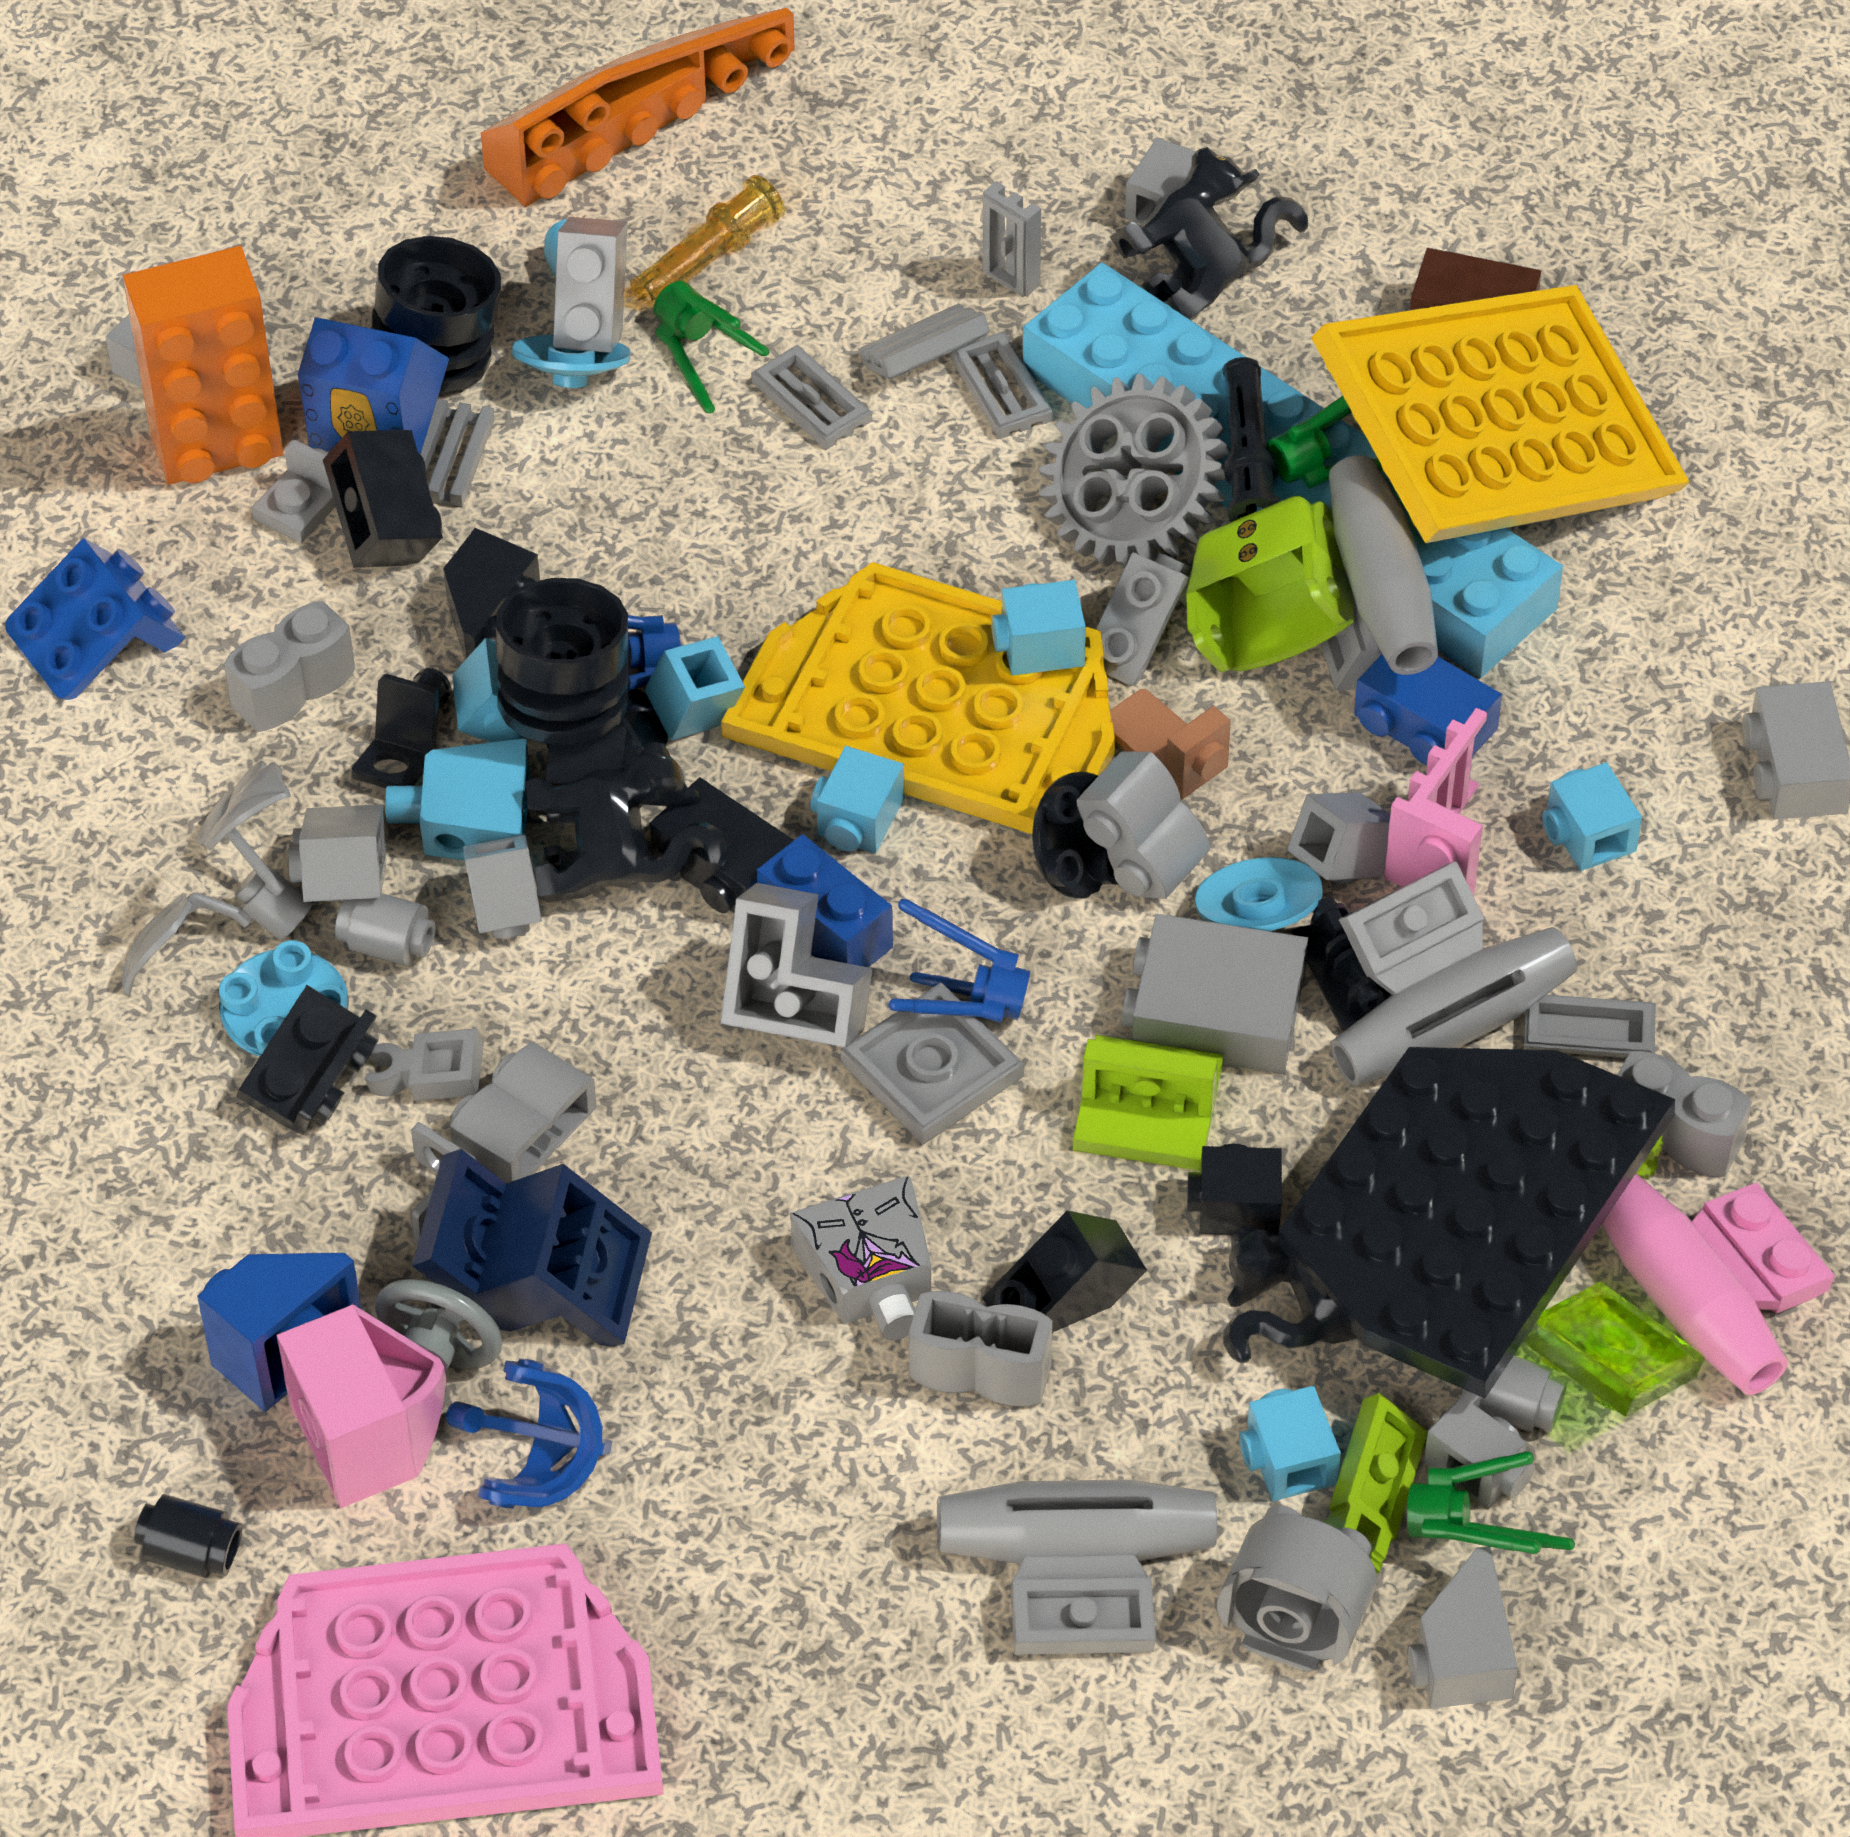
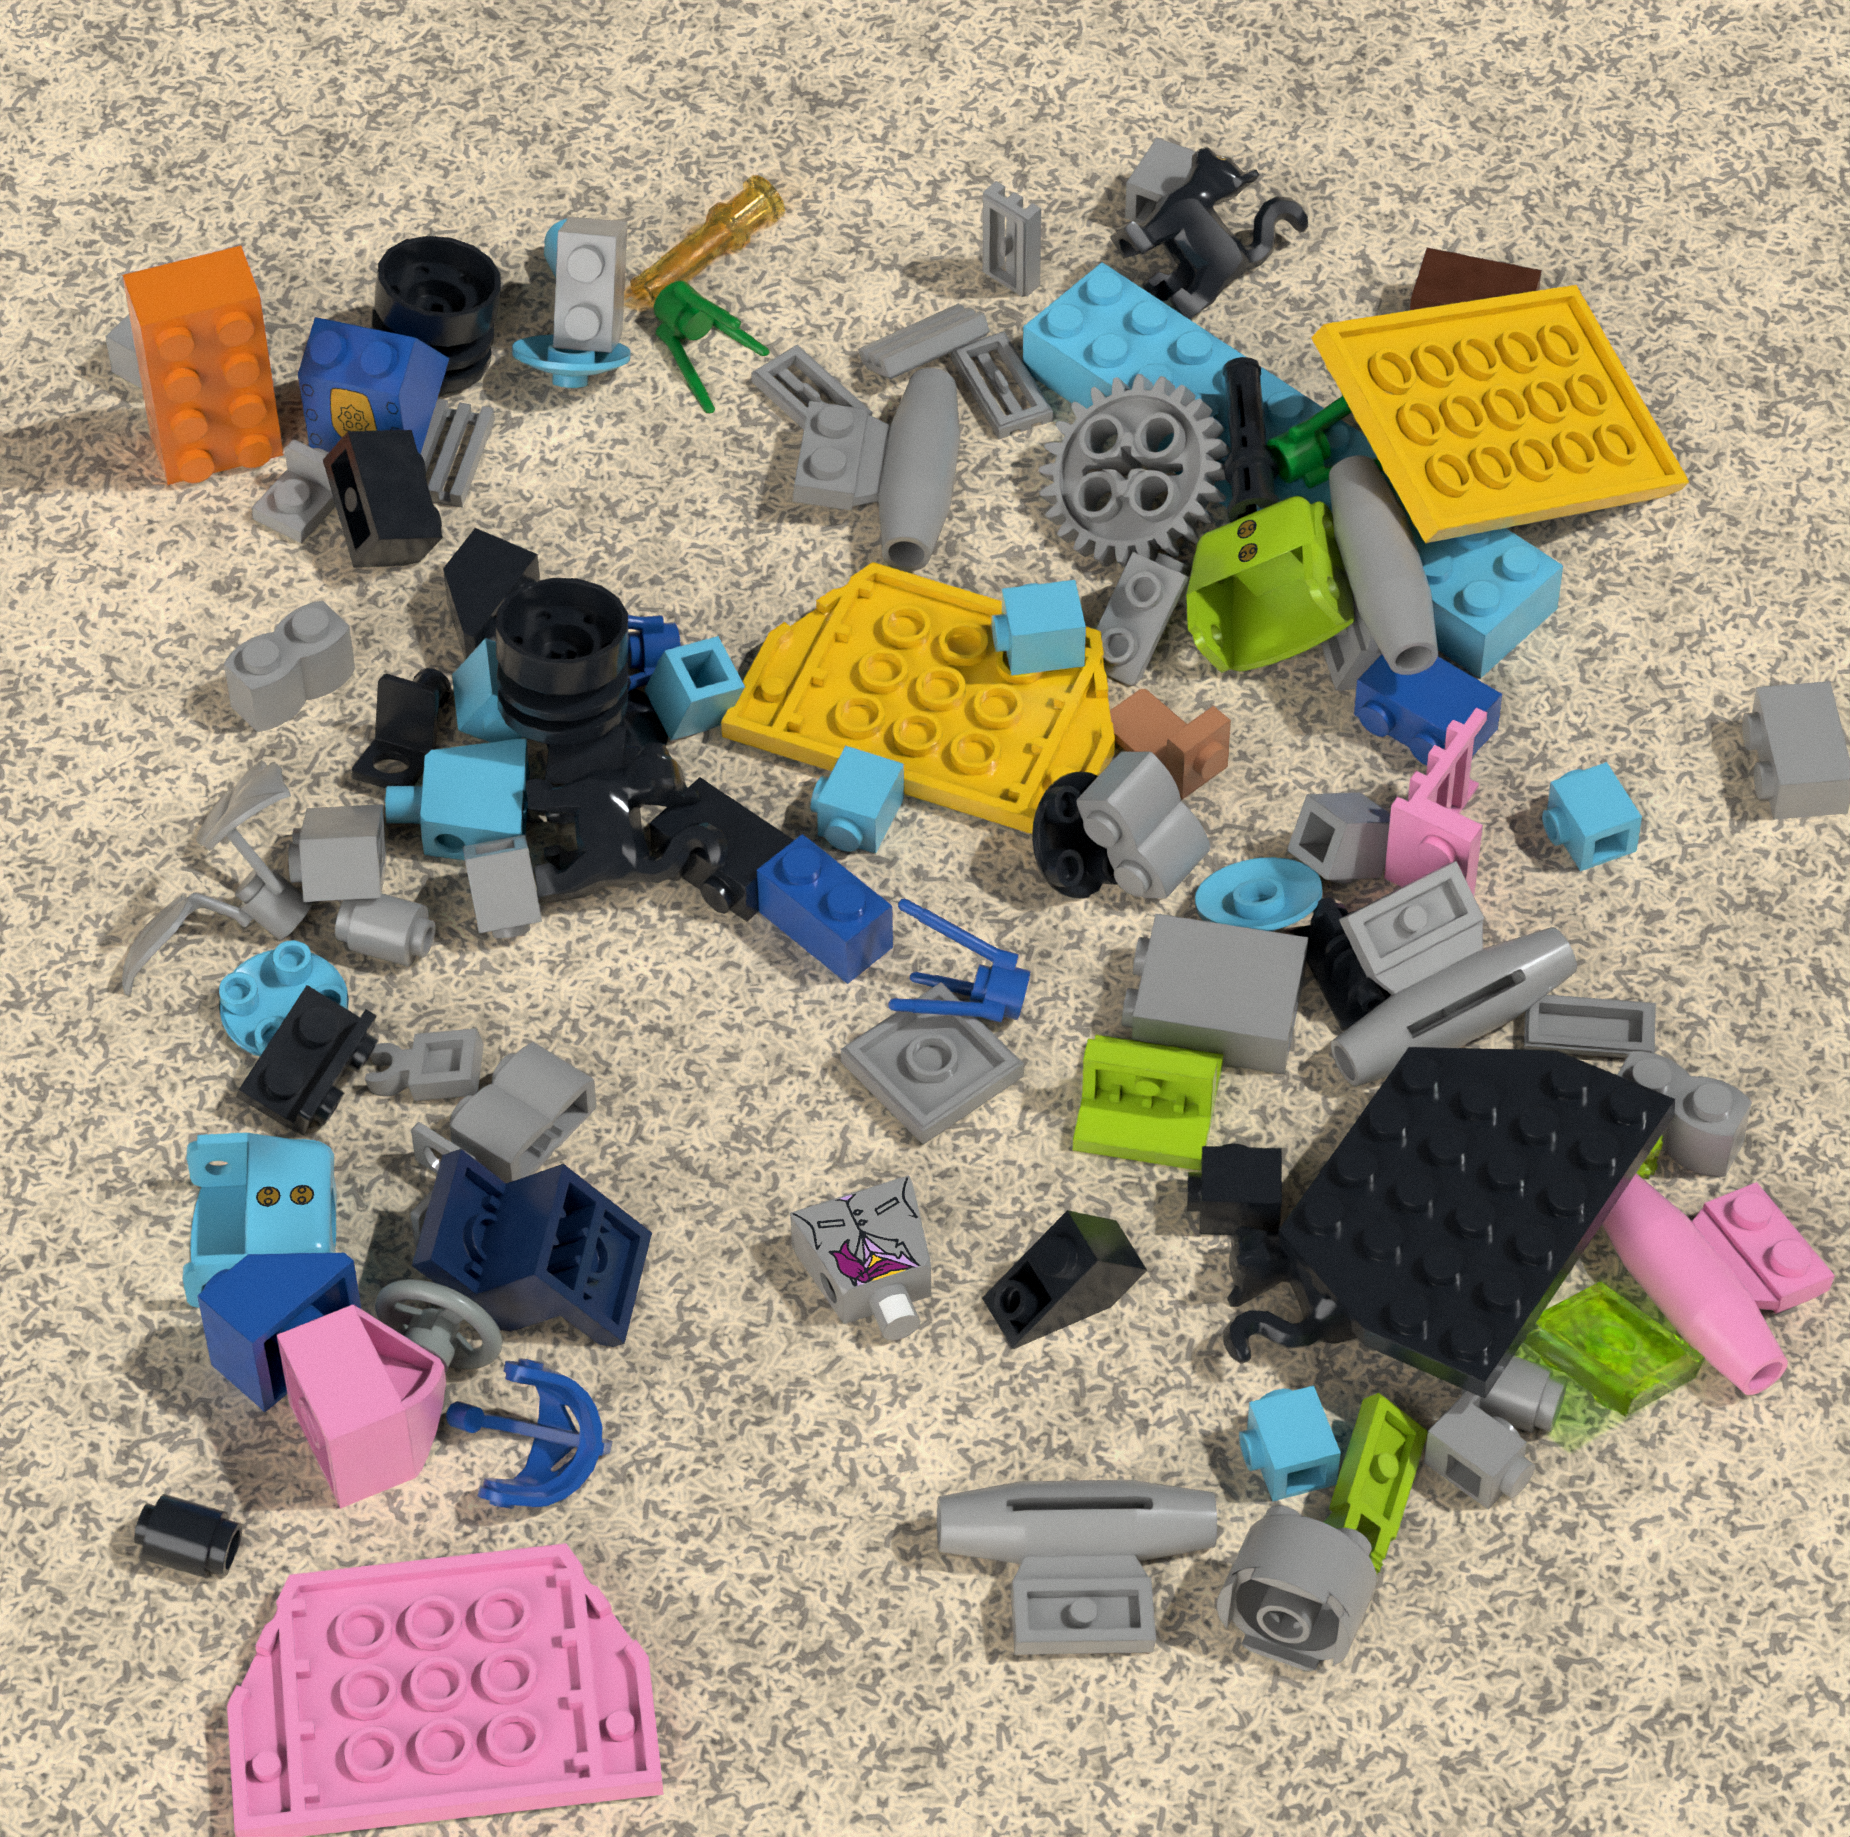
(87, 616): blue bracket -> none
(266, 1200): none -> medium azure piece
(626, 103): orange wedge -> none
(775, 980): light grey brick -> none
(903, 465): none -> light grey plate
(971, 1347): light grey brick -> none
(1443, 1513): green plant -> none
(1465, 1640): light grey slope -> none

